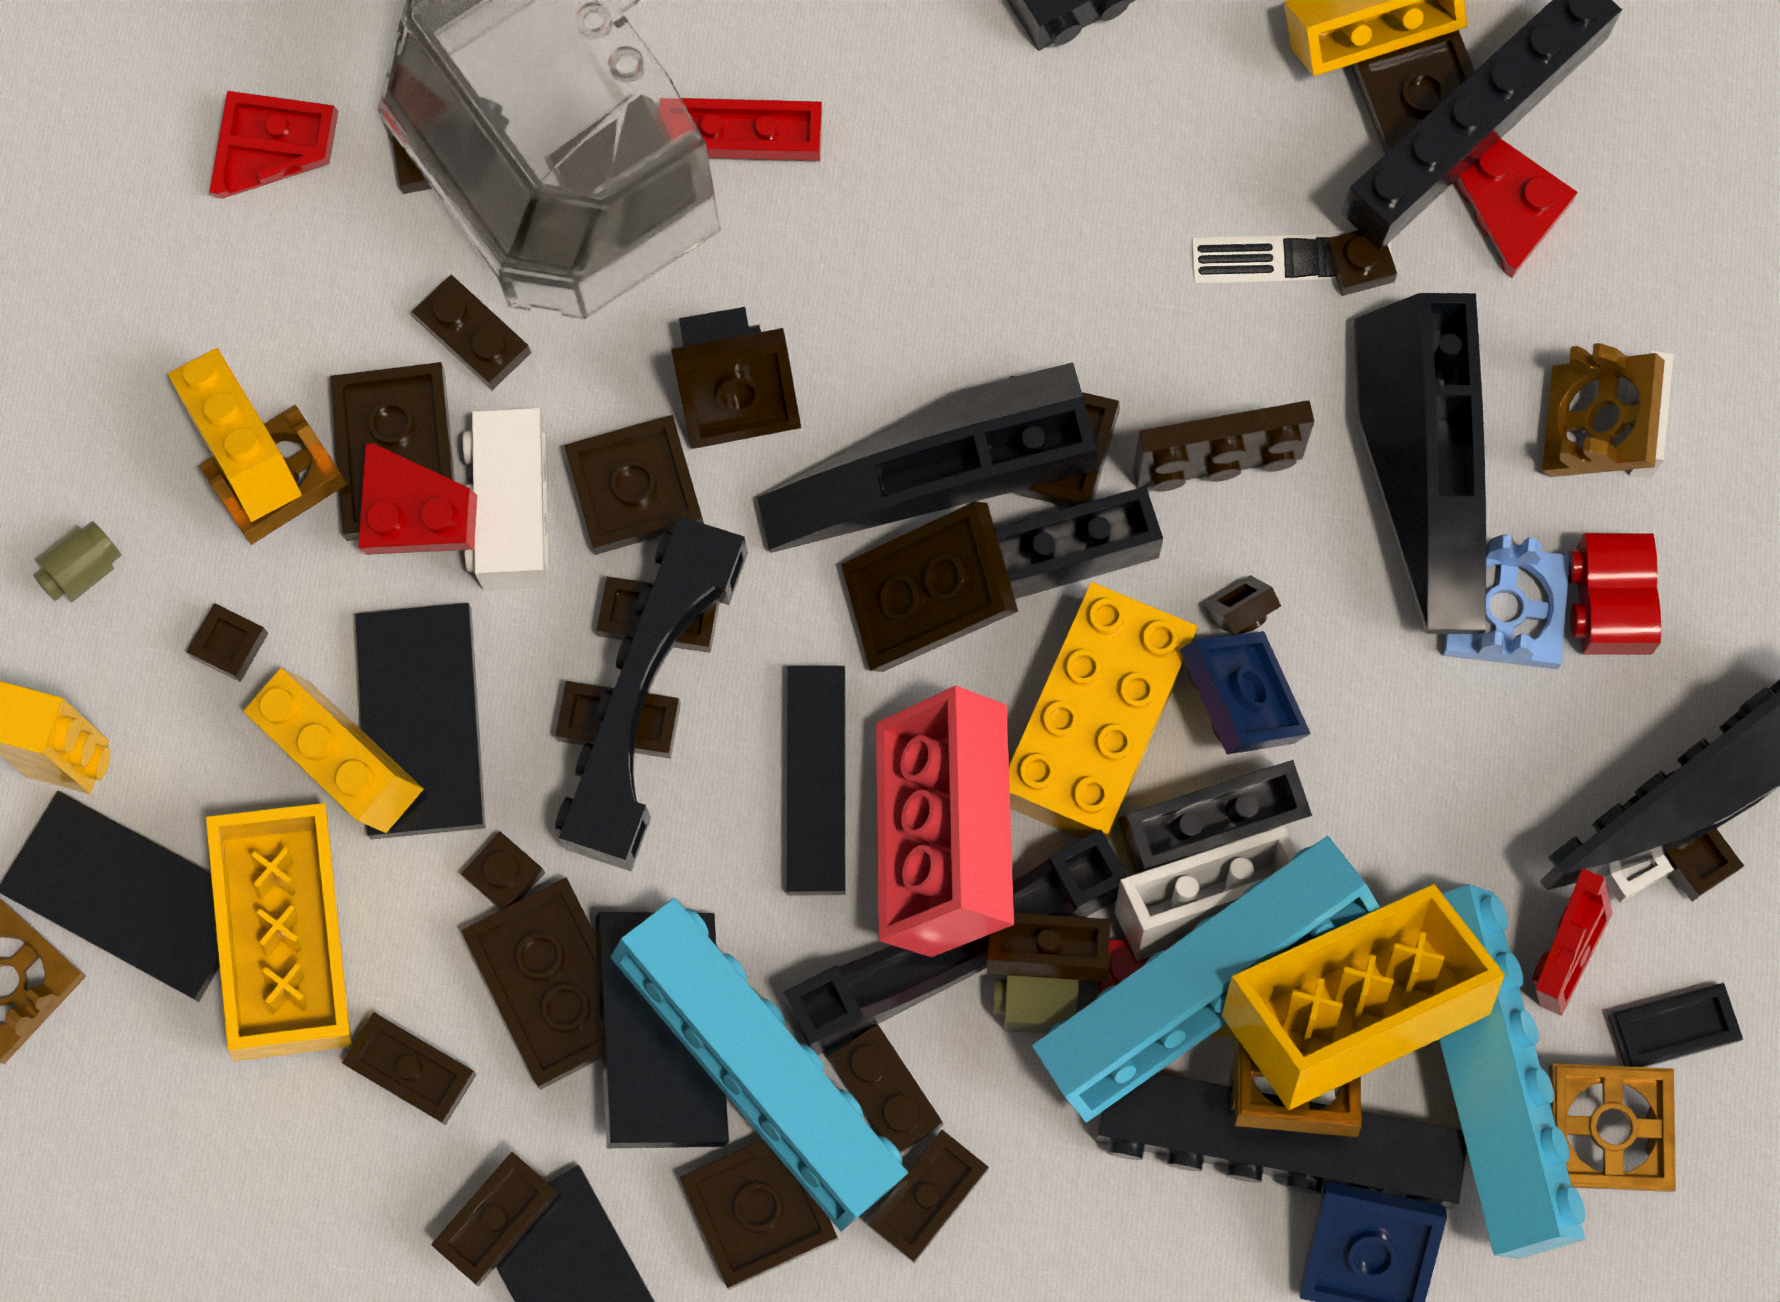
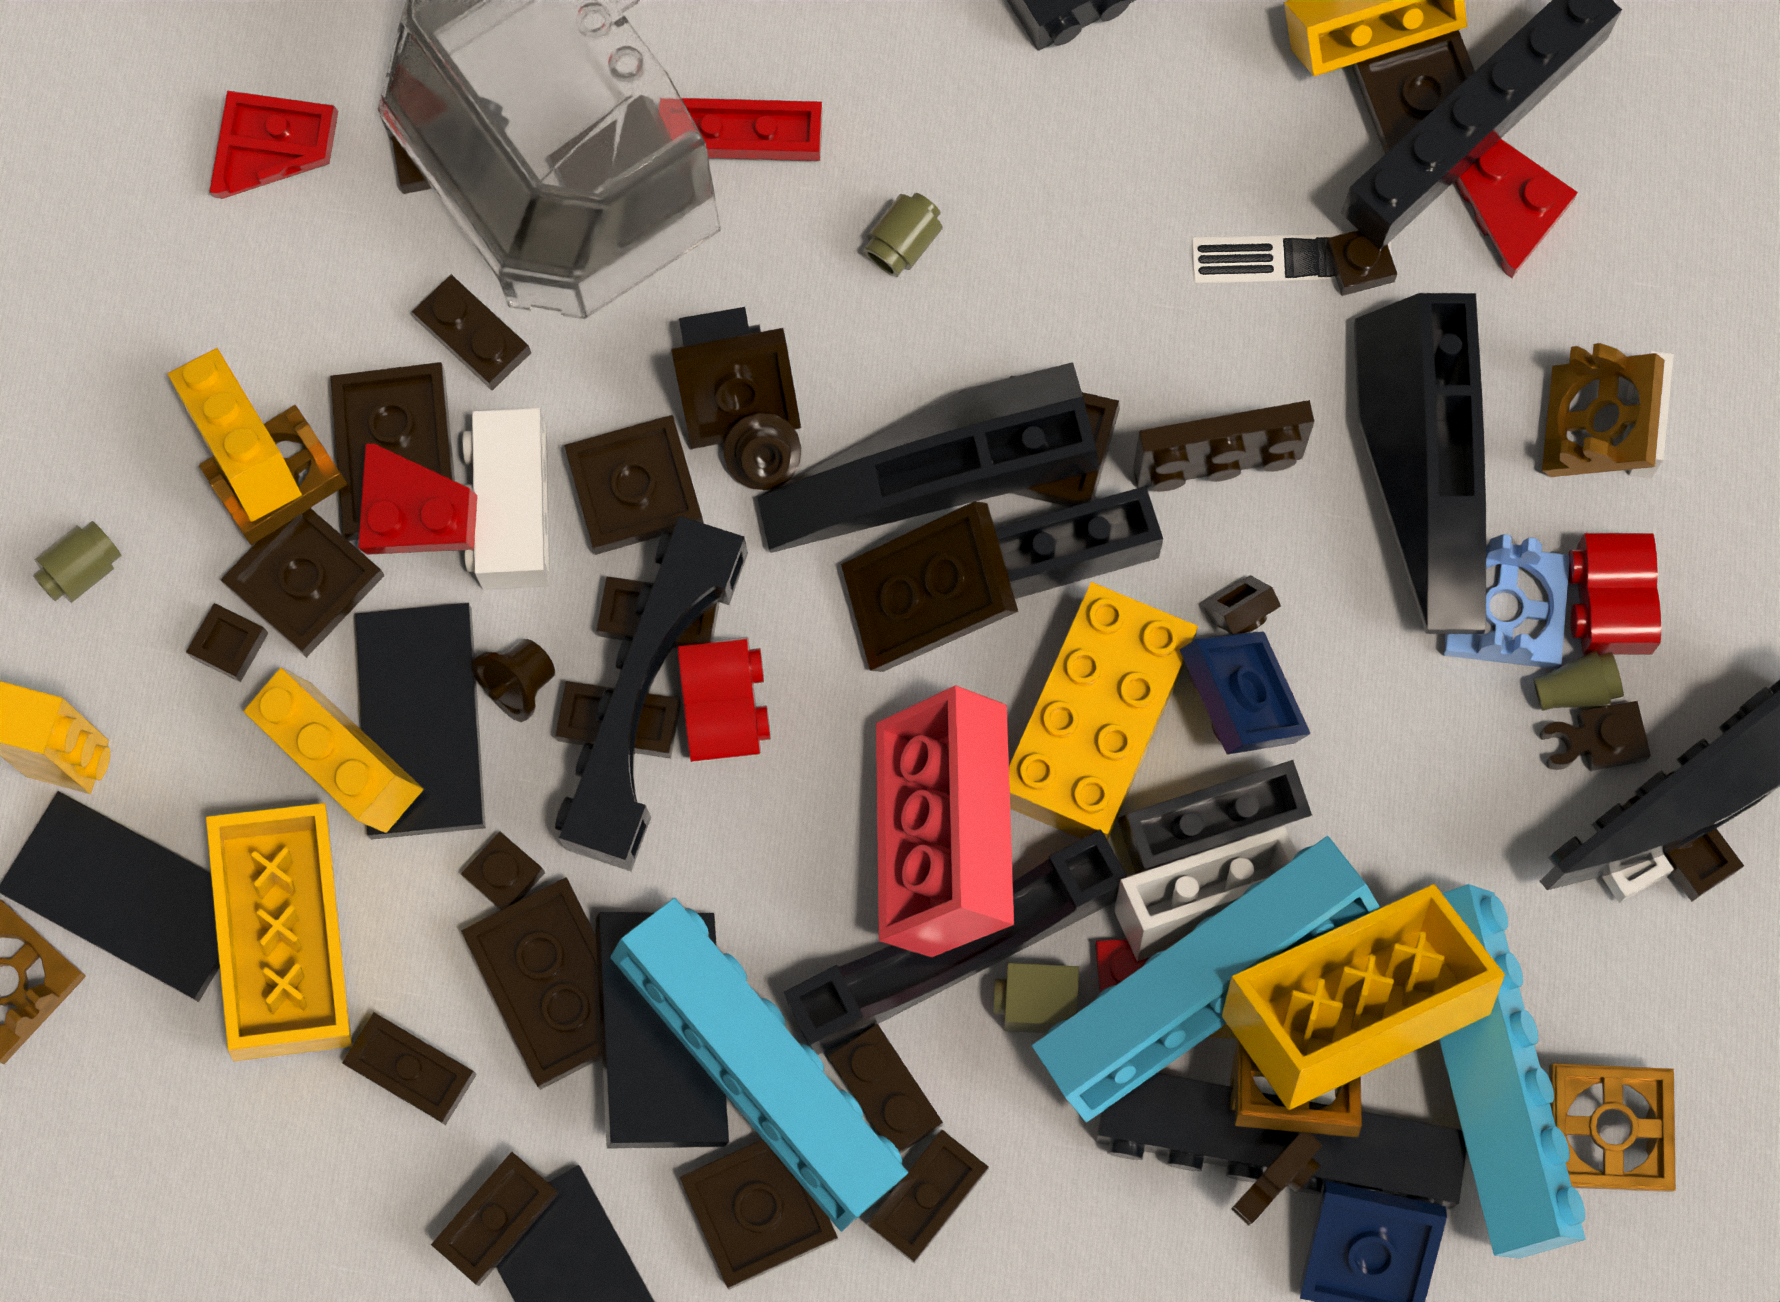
(303, 579): none -> dark brown plate
(514, 677): none -> dark brown piece
(721, 698): none -> red brick
(762, 450): none -> dark brown piece
(816, 780): black tile -> none
(903, 233): none -> olive brick
(1051, 947): dark brown plate -> none
(1291, 1168): none -> dark brown plate
(1574, 943): red wing -> none
(1581, 683): none -> olive cone
(1606, 736): none -> dark brown plate
(1675, 1027): black tile -> none

